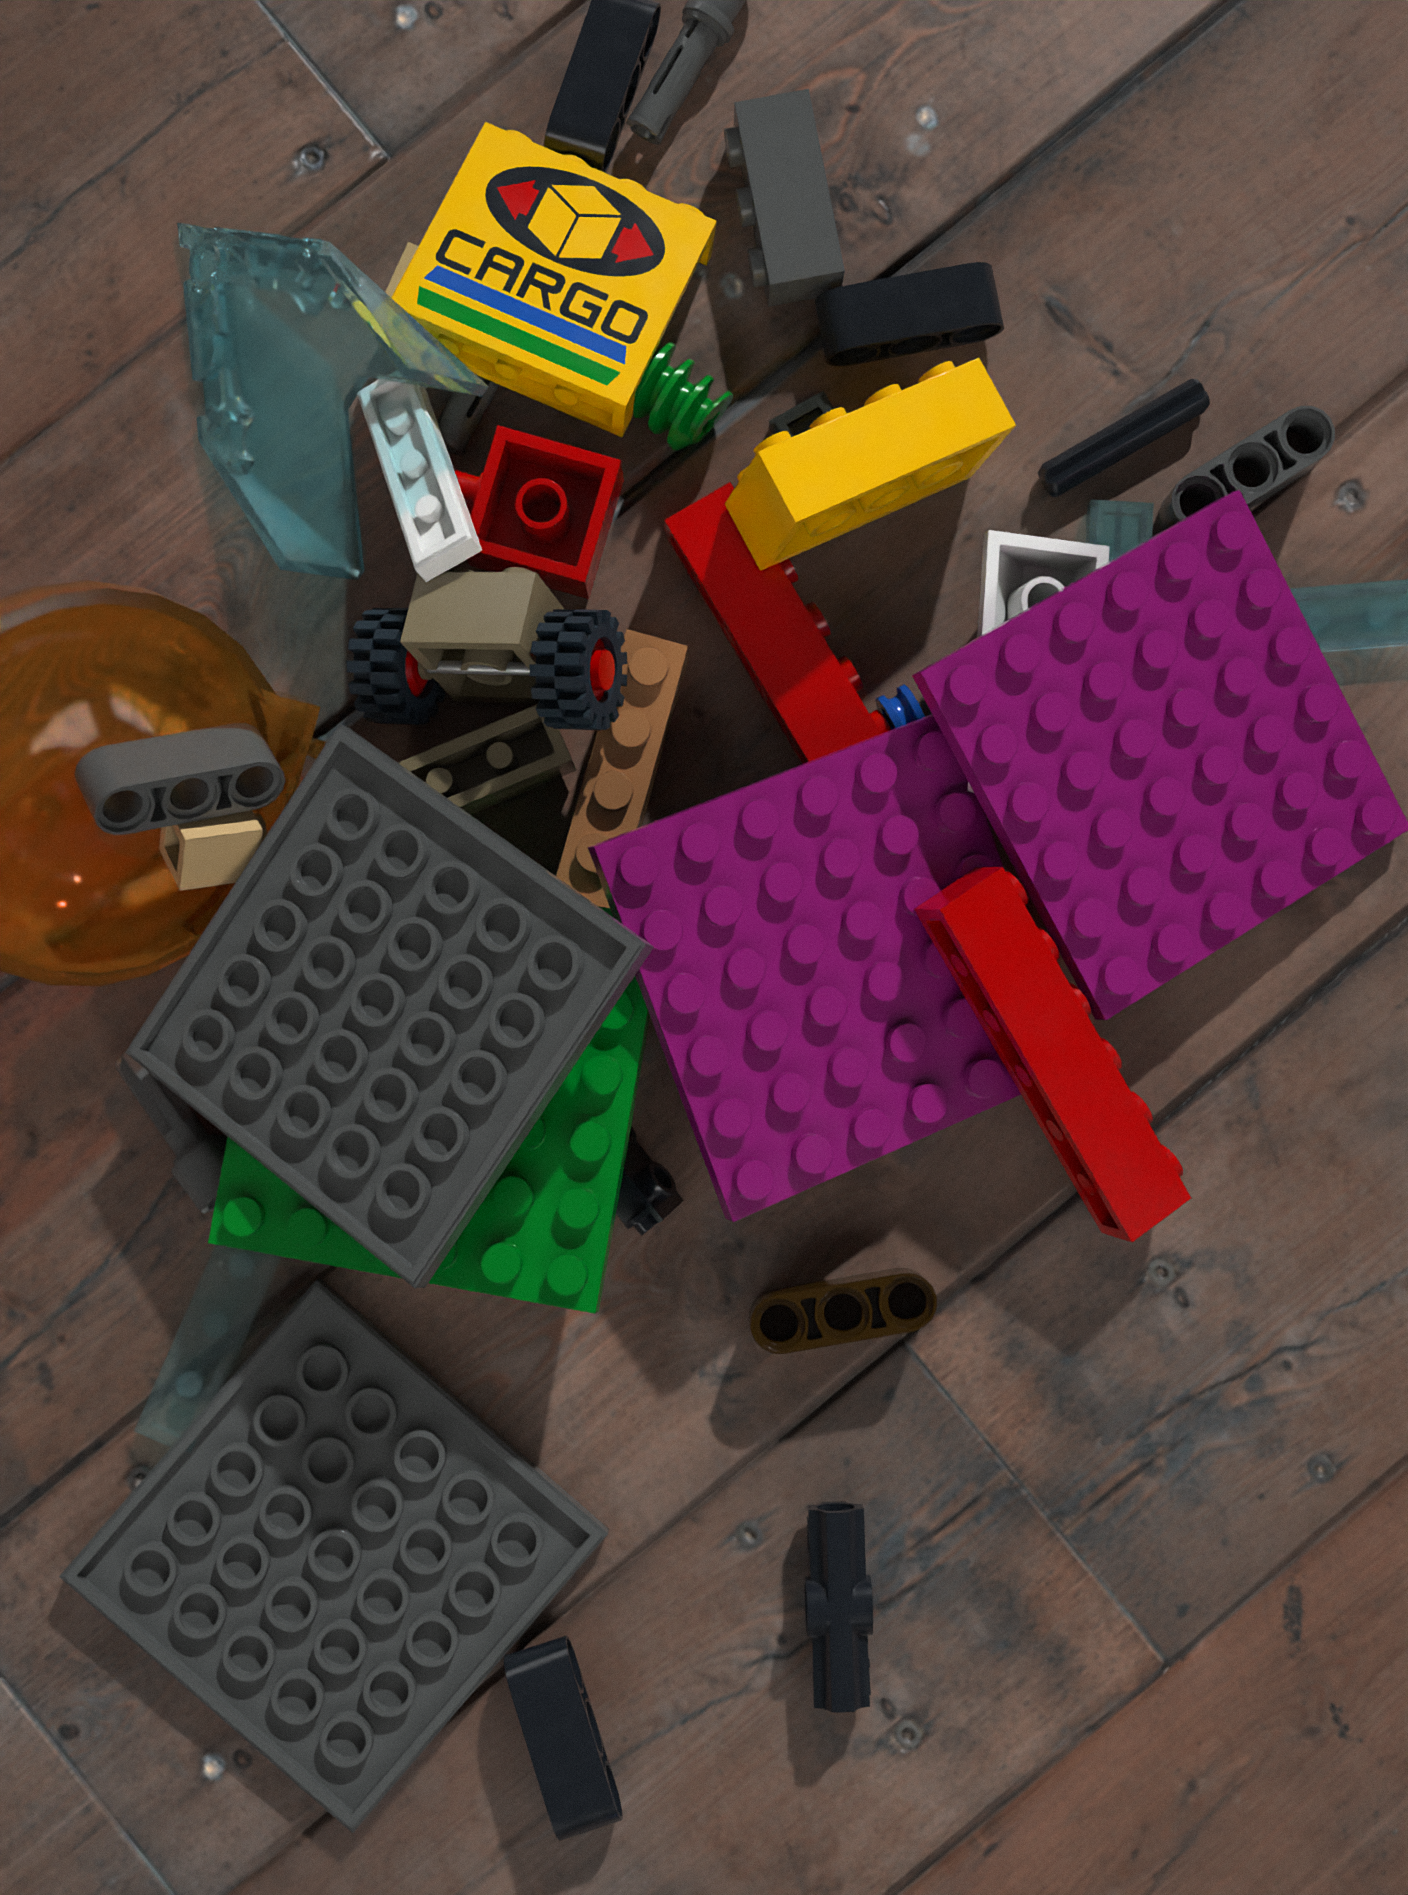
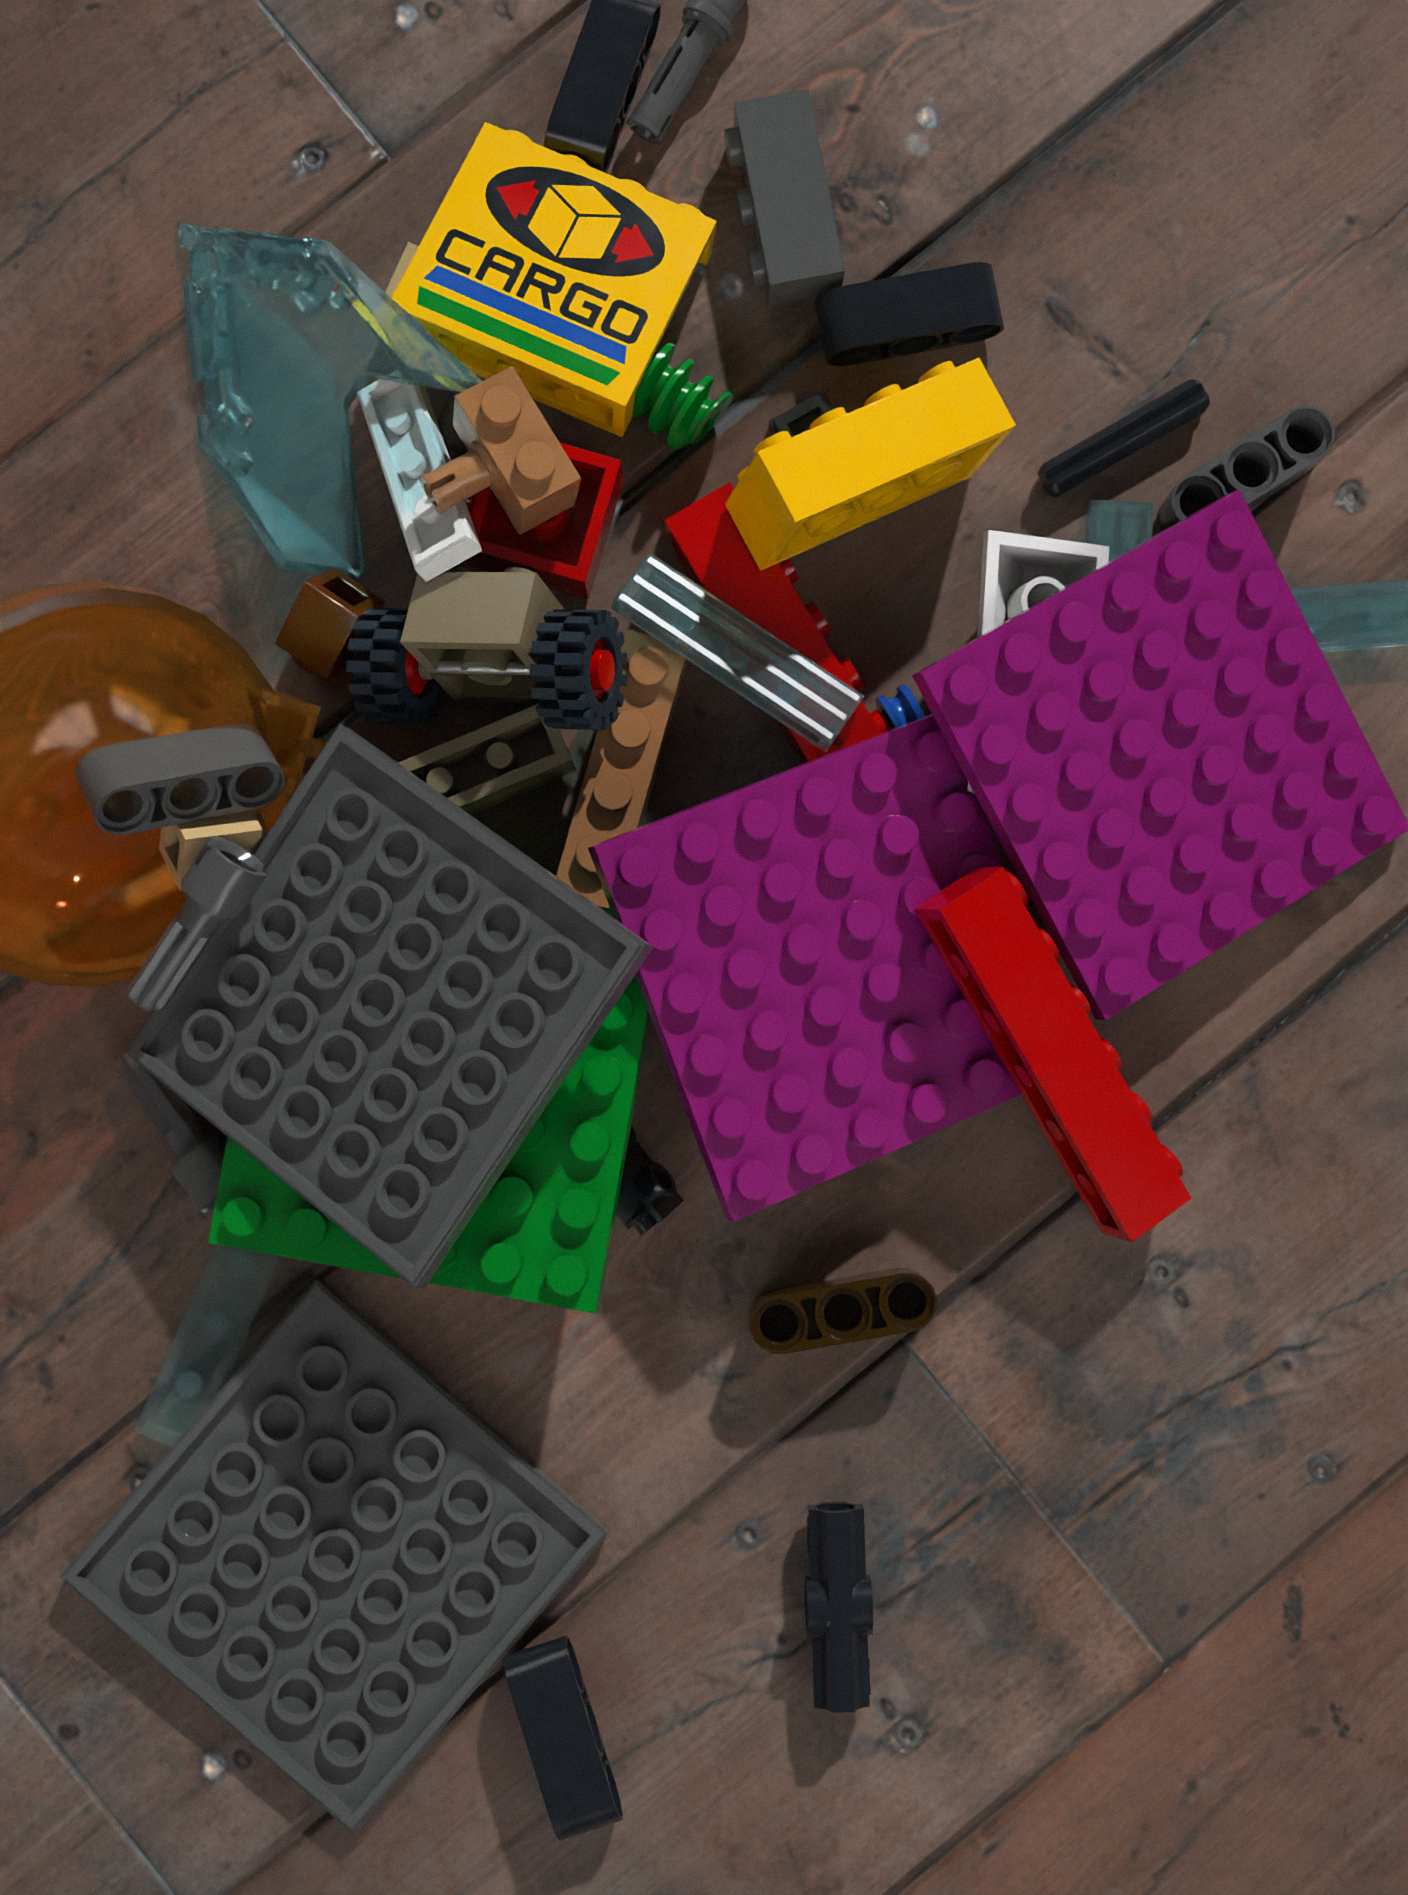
(215, 890): none -> dark grey piece
(324, 621): none -> reddish brown brick
(508, 452): none -> medium nougat brick
(737, 652): none -> clear light blue tile

